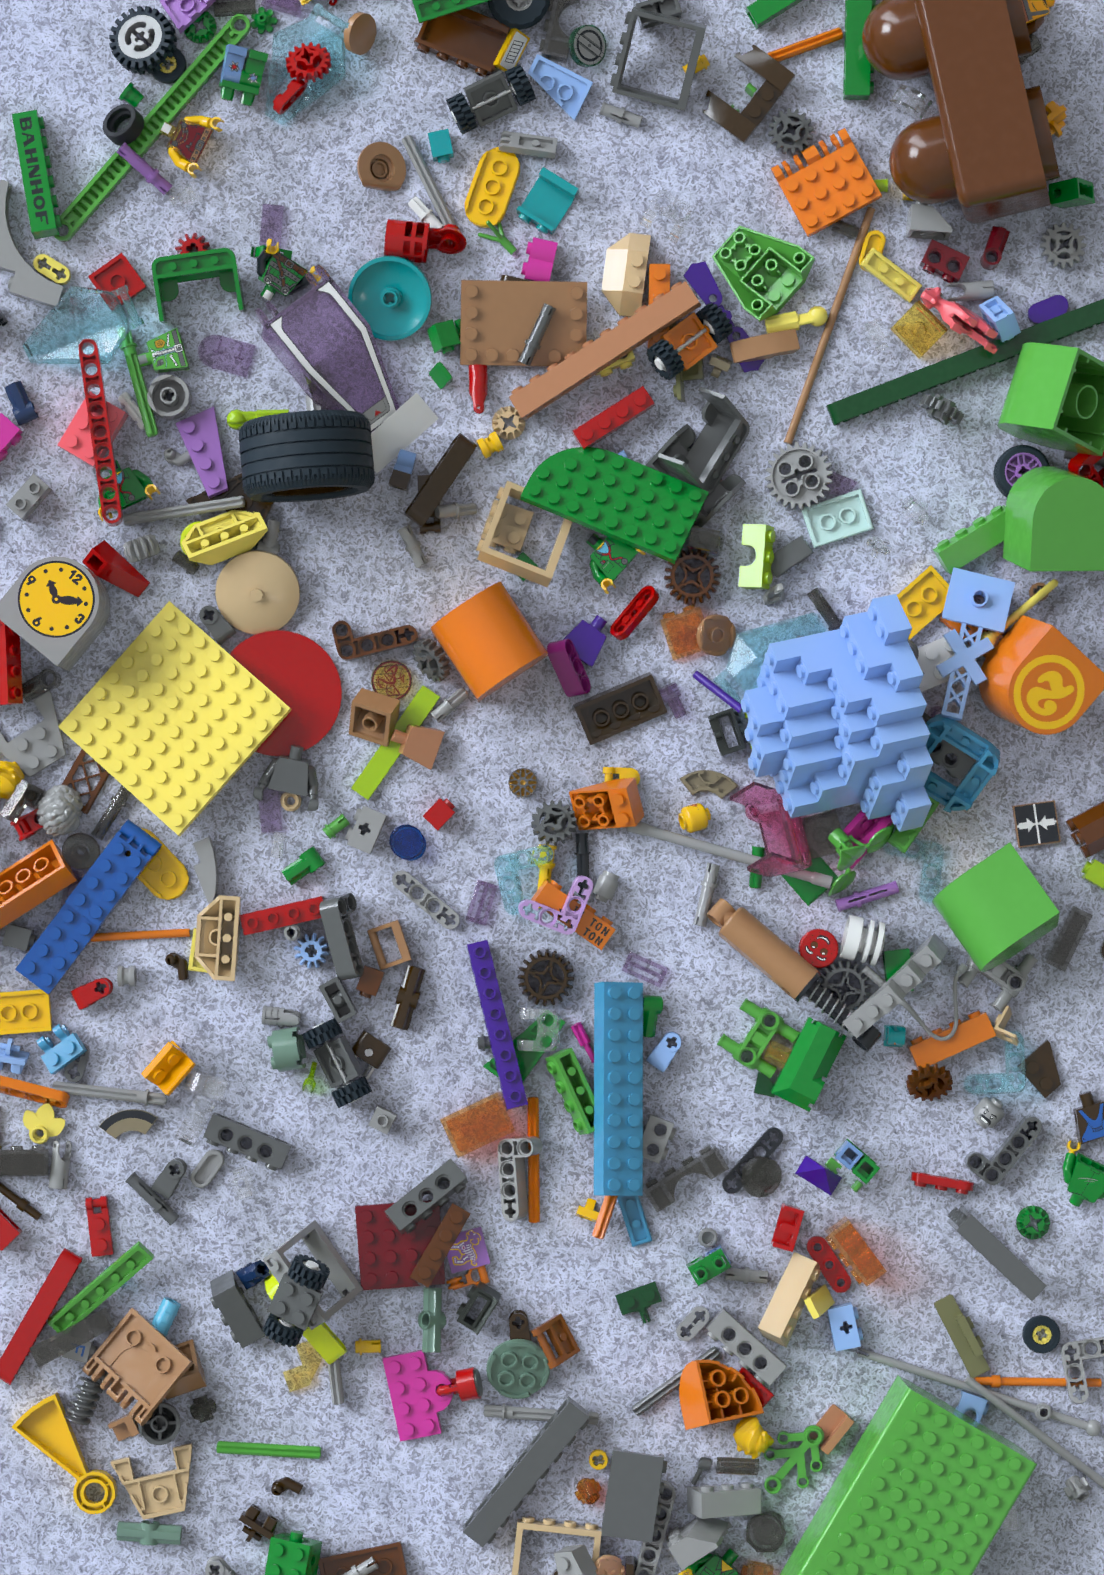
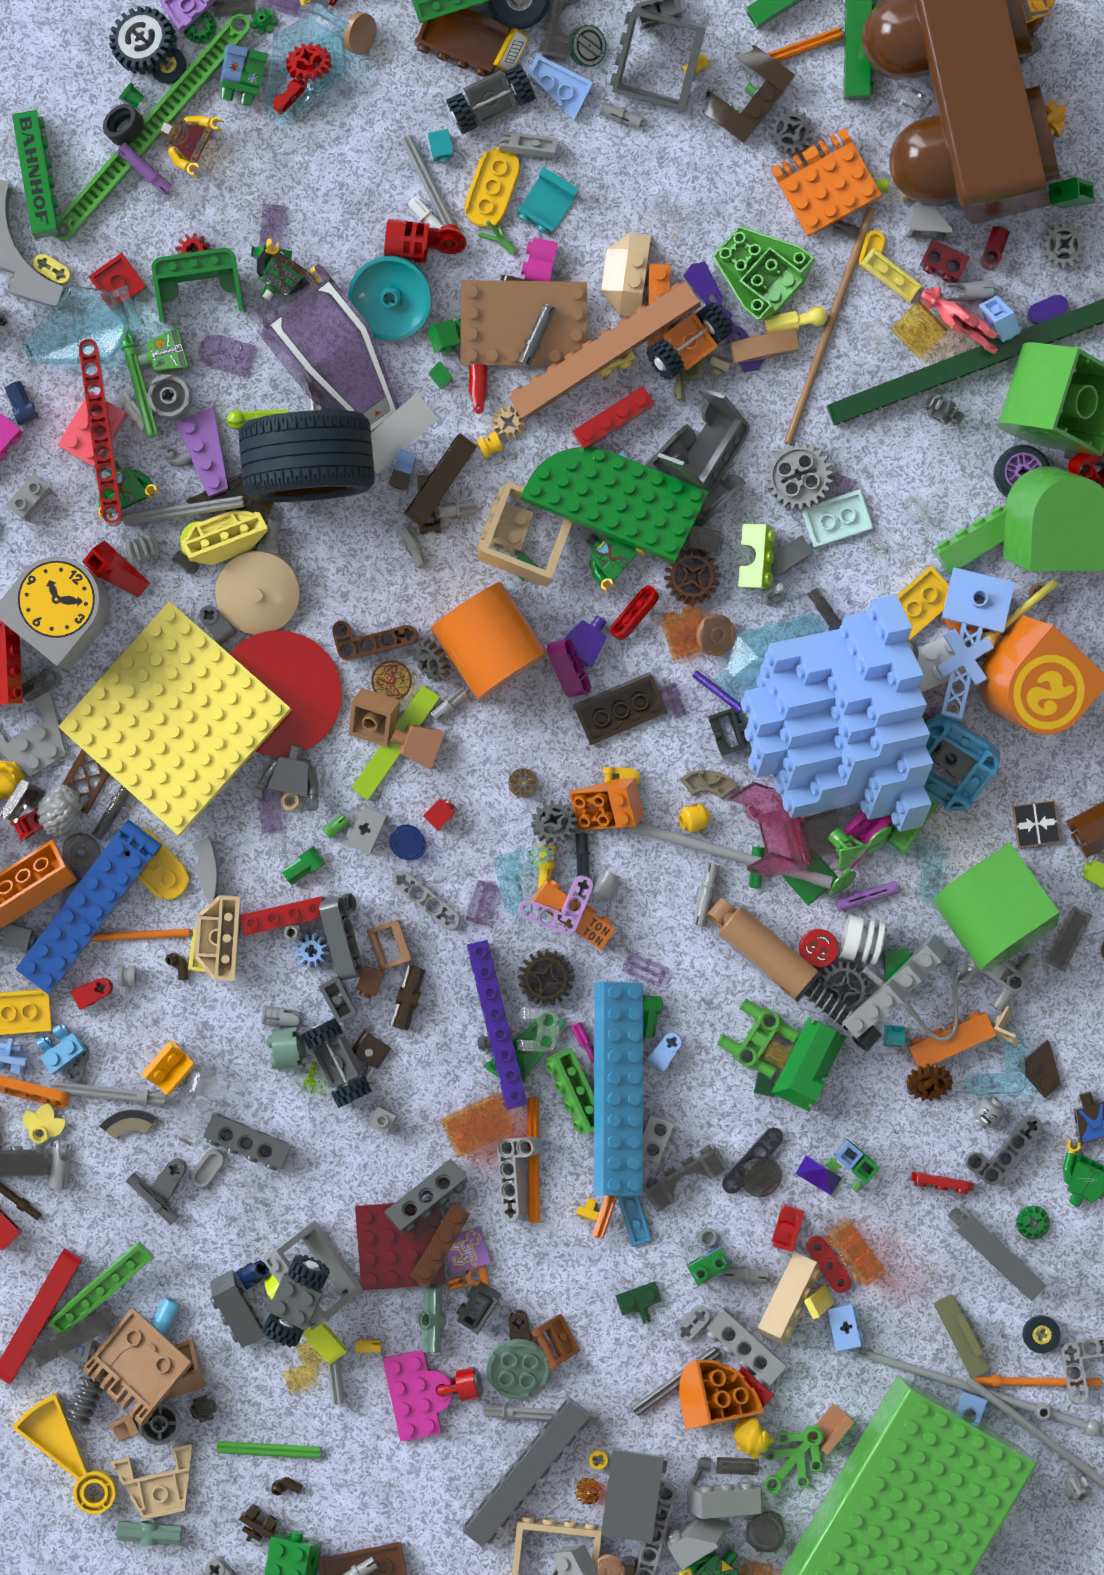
(99, 1227): red plate -> none
(381, 167): medium nougat hat -> none

